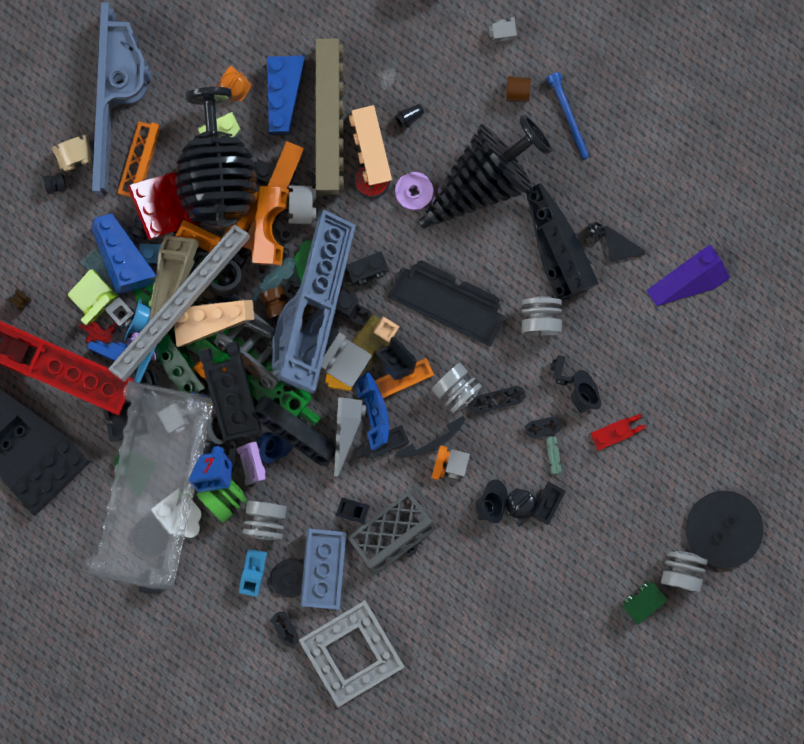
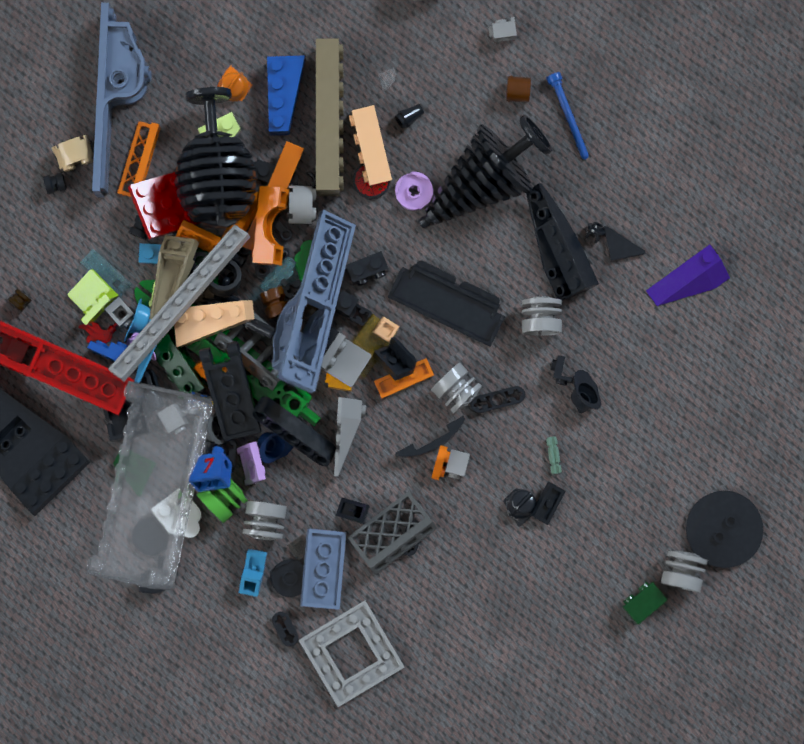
(122, 259): blue wedge -> none
(376, 410): blue slope -> none
(396, 439): black hinge -> none
(492, 502): black piece -> none
(544, 432): black beam -> none
(615, 432): red hinge -> none

